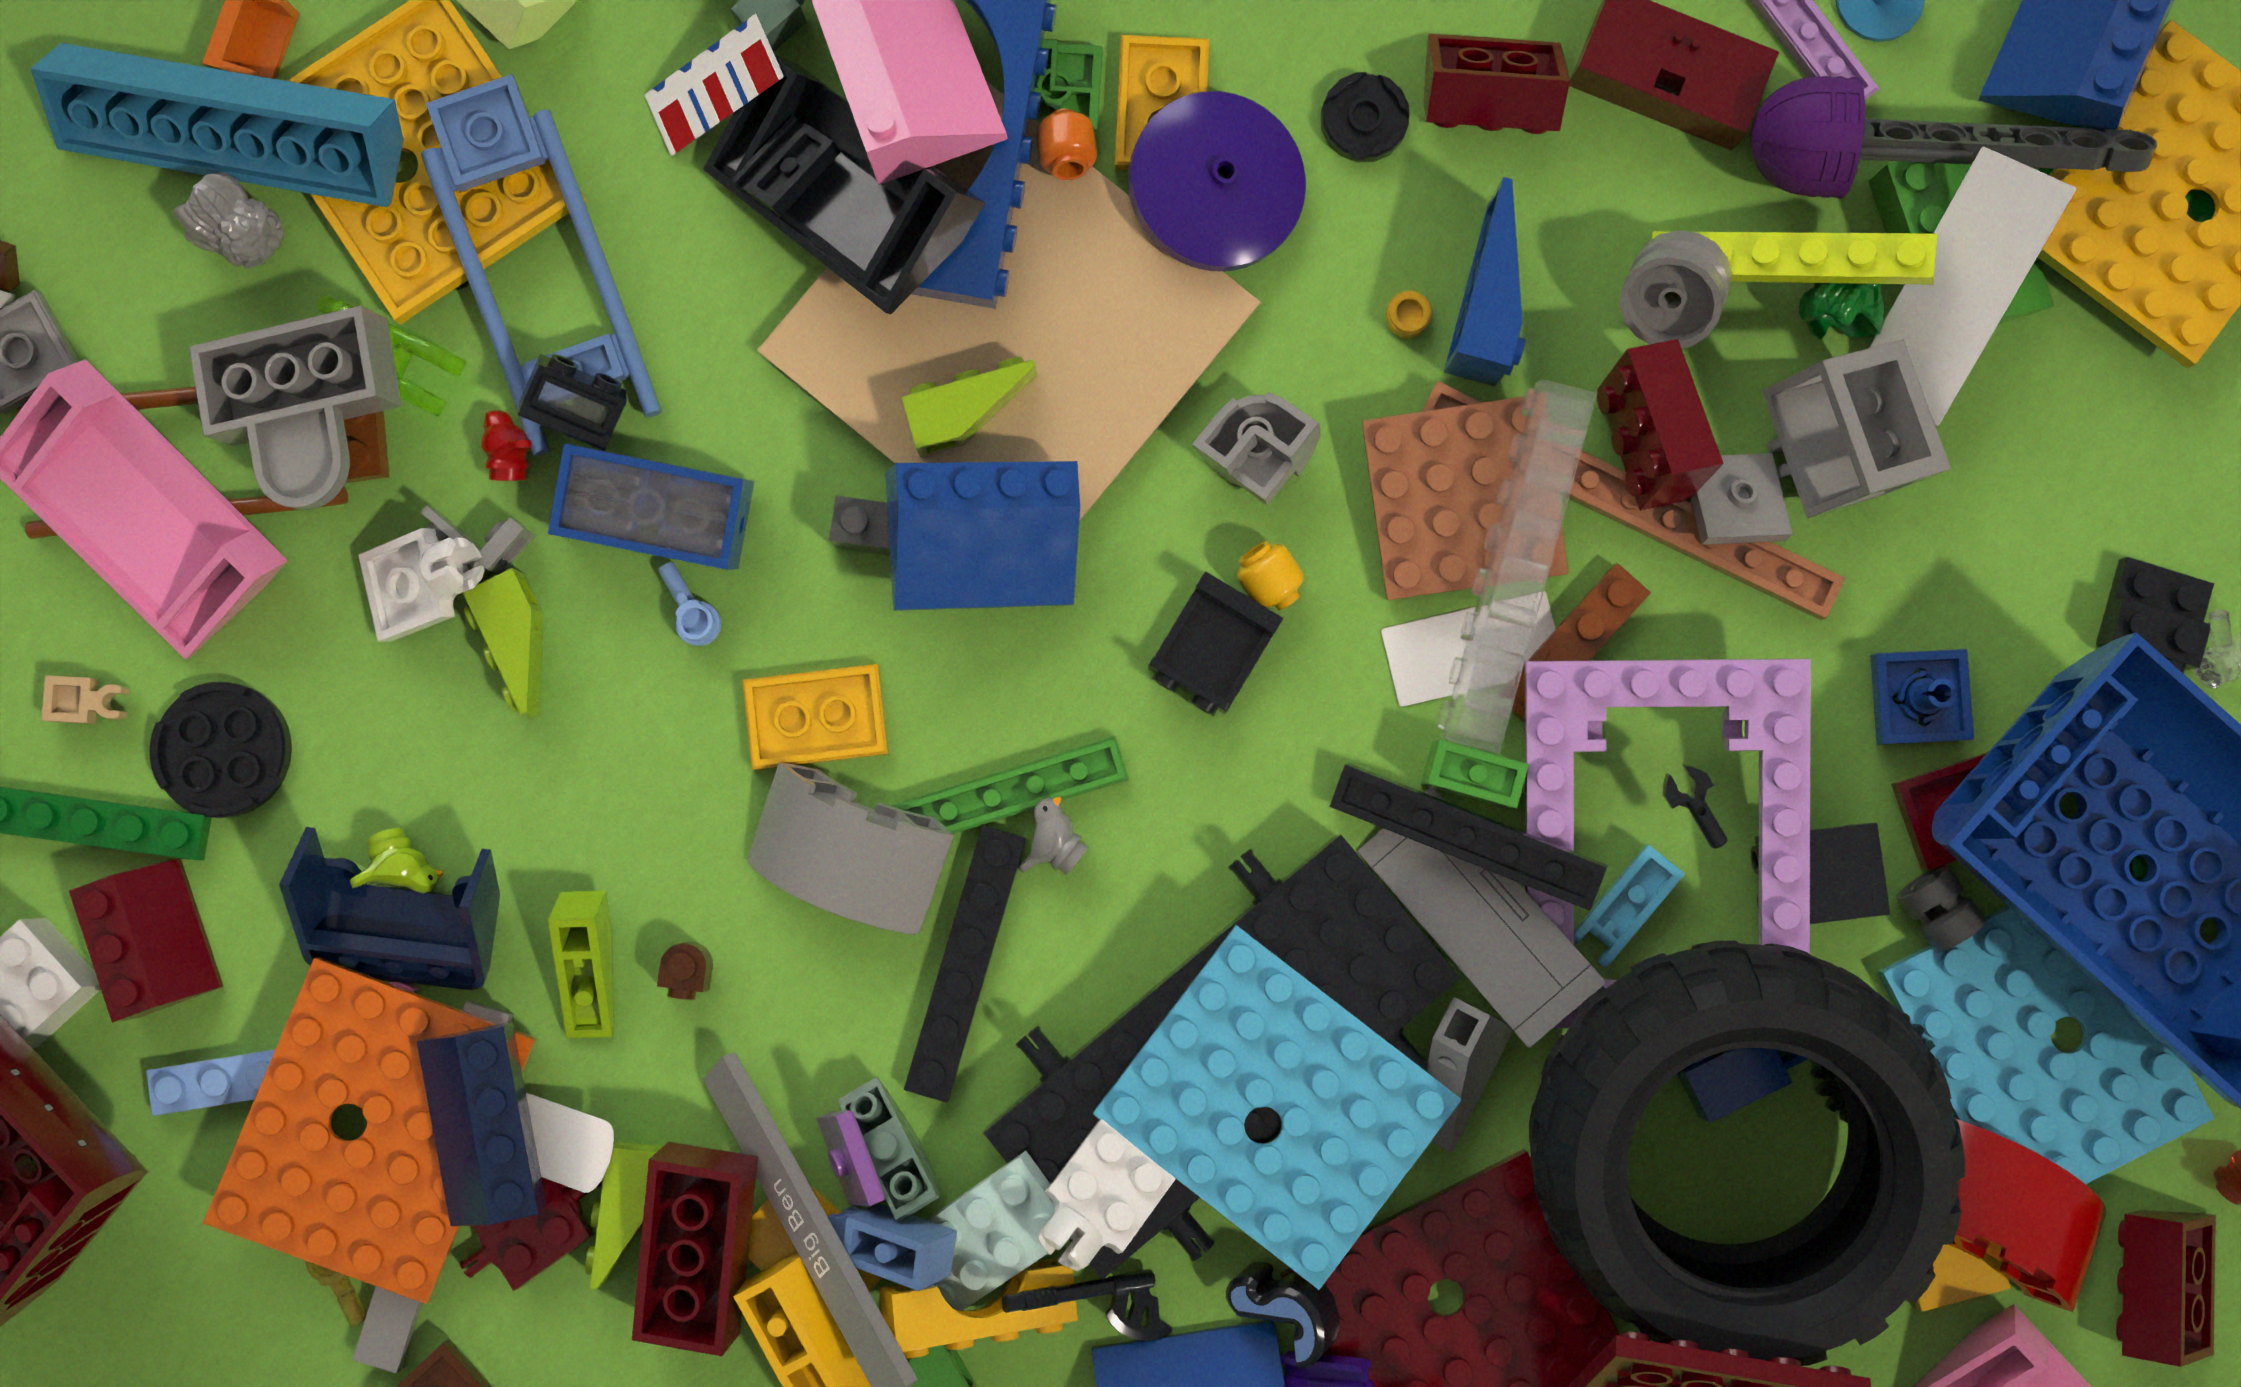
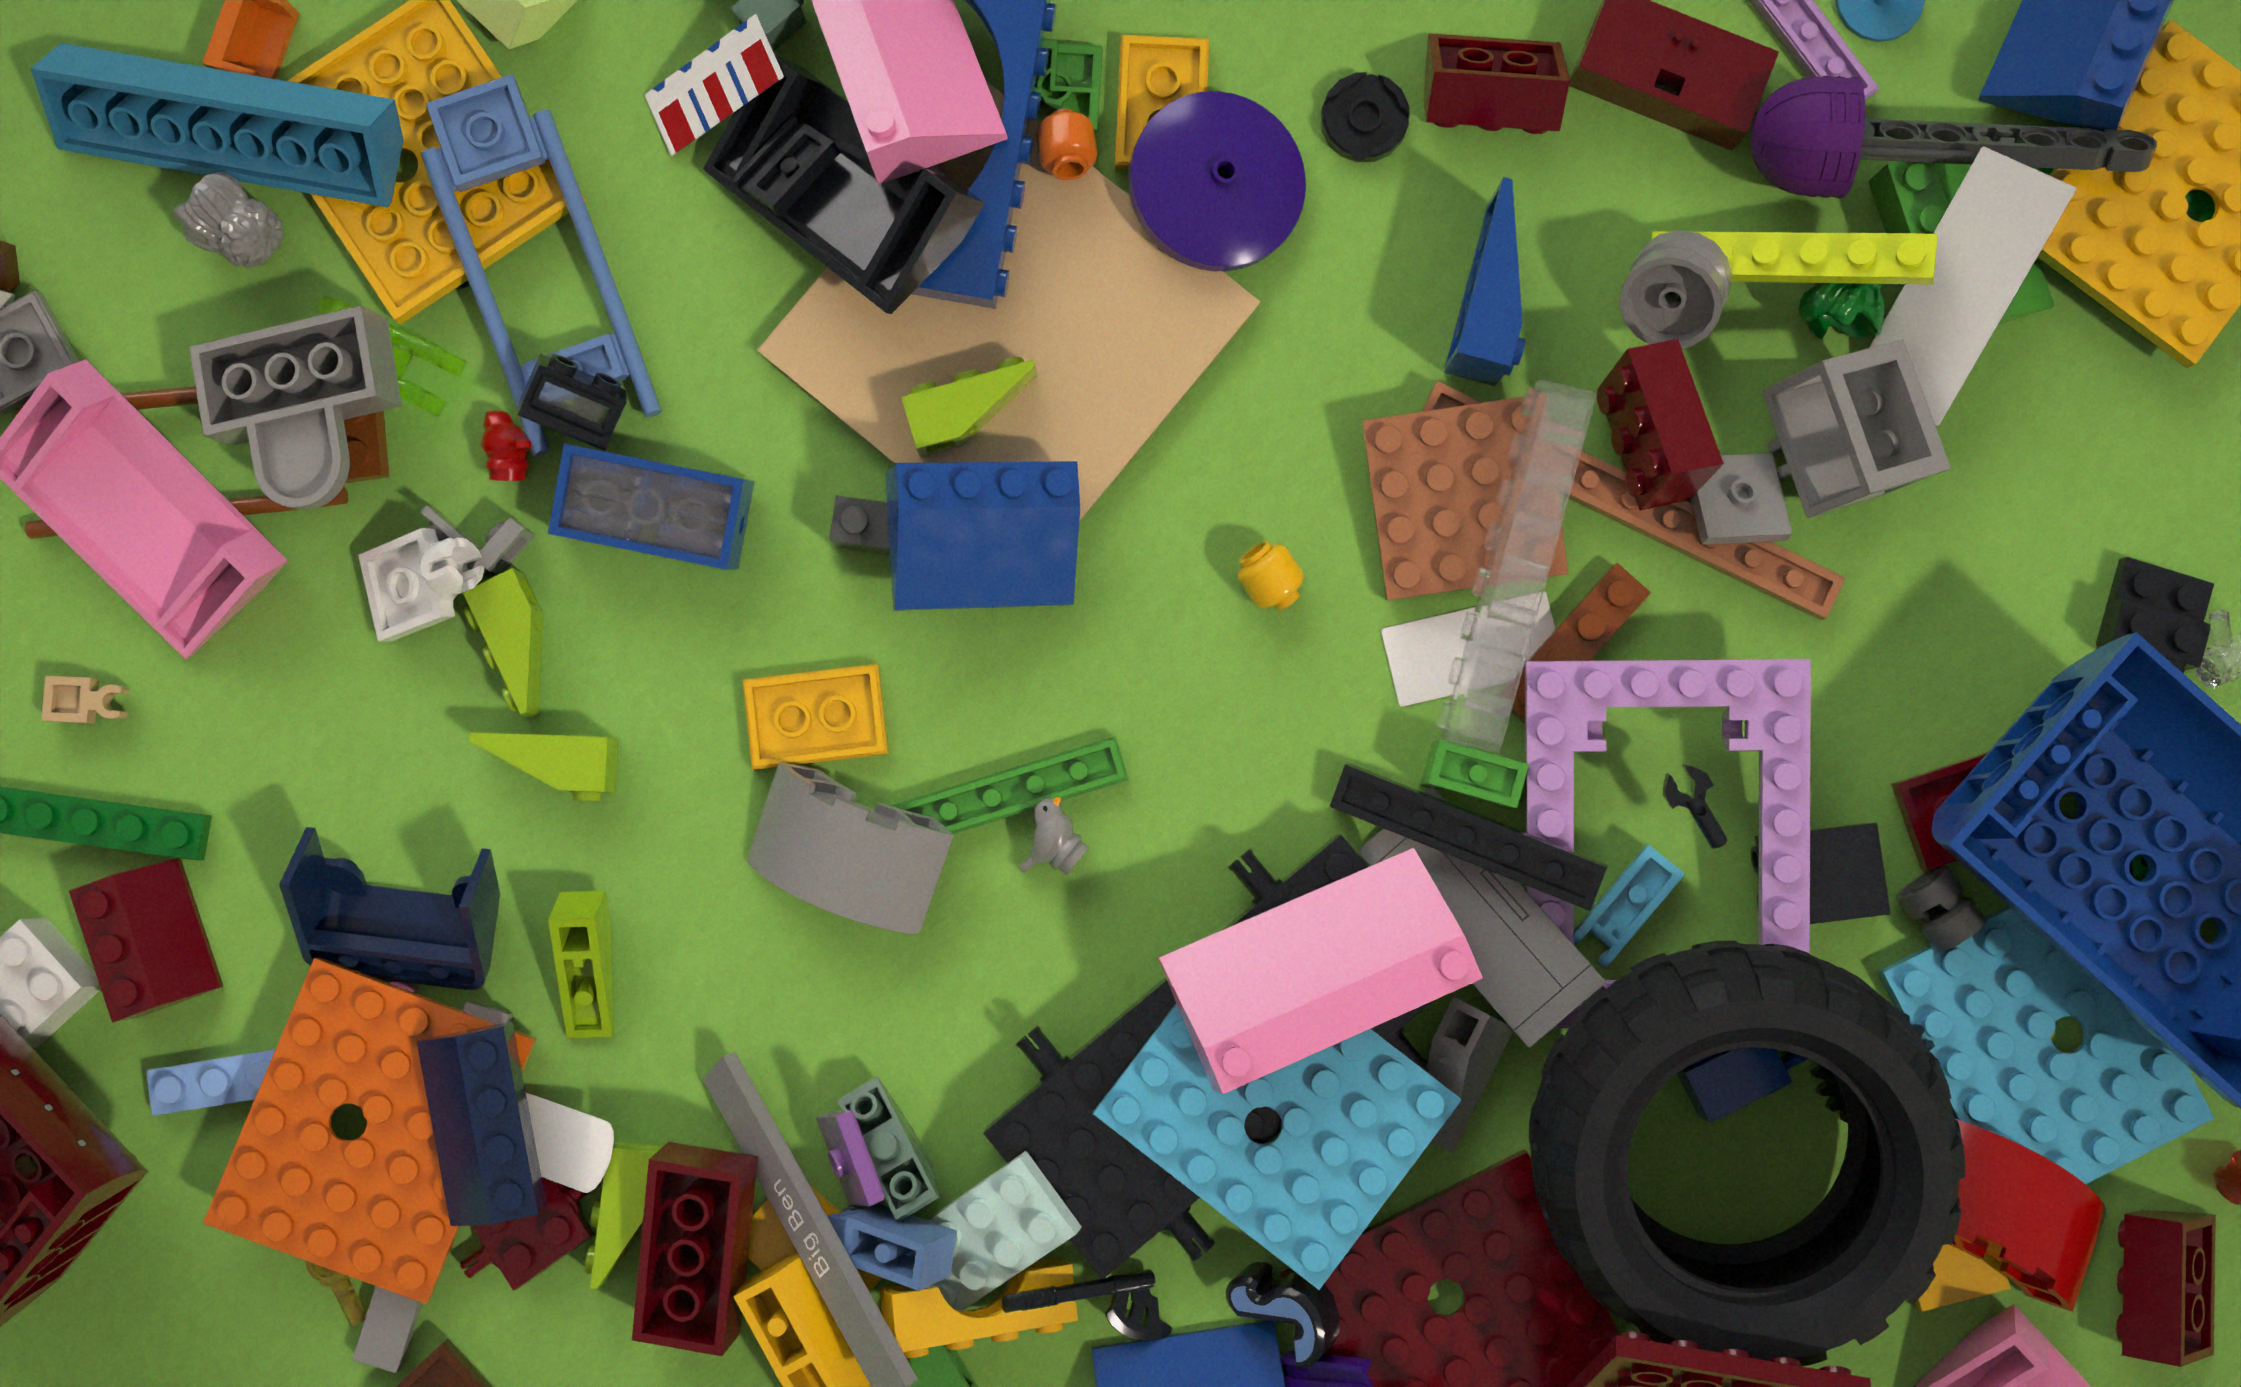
(221, 750): black tile -> none
(397, 863): lime animal -> none
(564, 762): none -> lime slope
(685, 970): reddish brown plate -> none
(696, 620): light blue plate -> none
(965, 964): black plate -> none
(1102, 1197): white plate -> none
(1214, 645): black panel -> none
(1259, 443): light grey brick -> none
(1318, 970): none -> bright pink slope
(1408, 314): yellow tile -> none
(1940, 696): blue plate -> none

